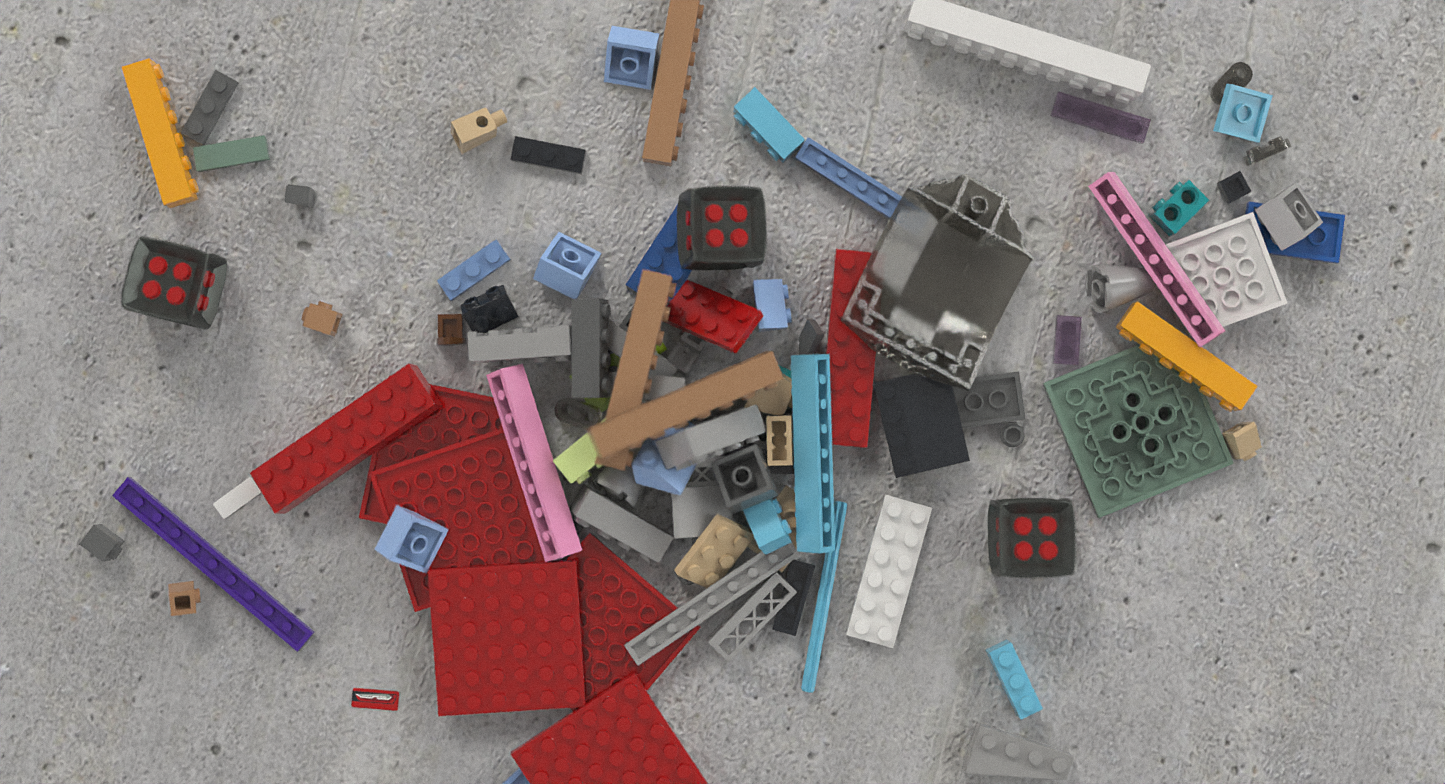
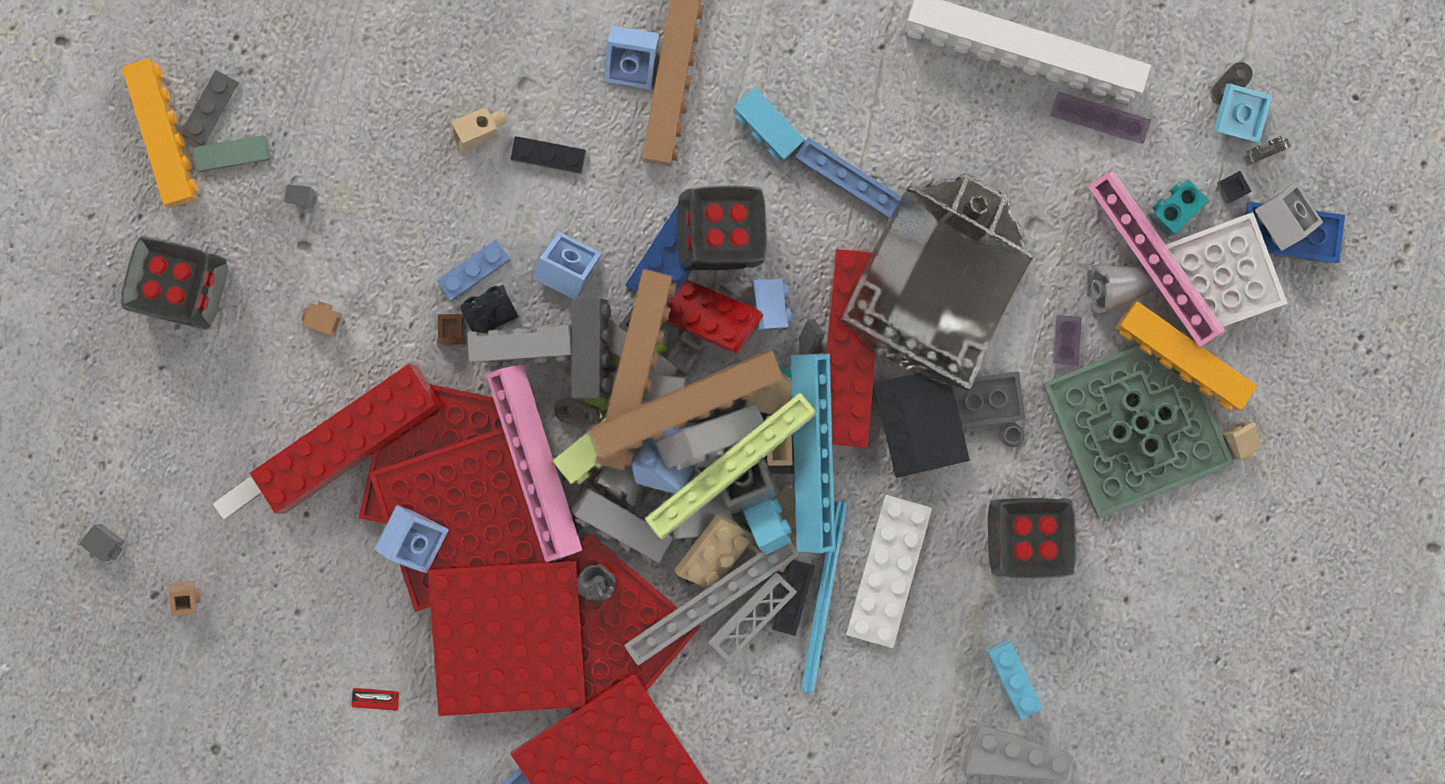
(213, 564): dark purple plate -> none
(596, 584): none -> dark grey piece
(731, 466): none -> yellowish green plate

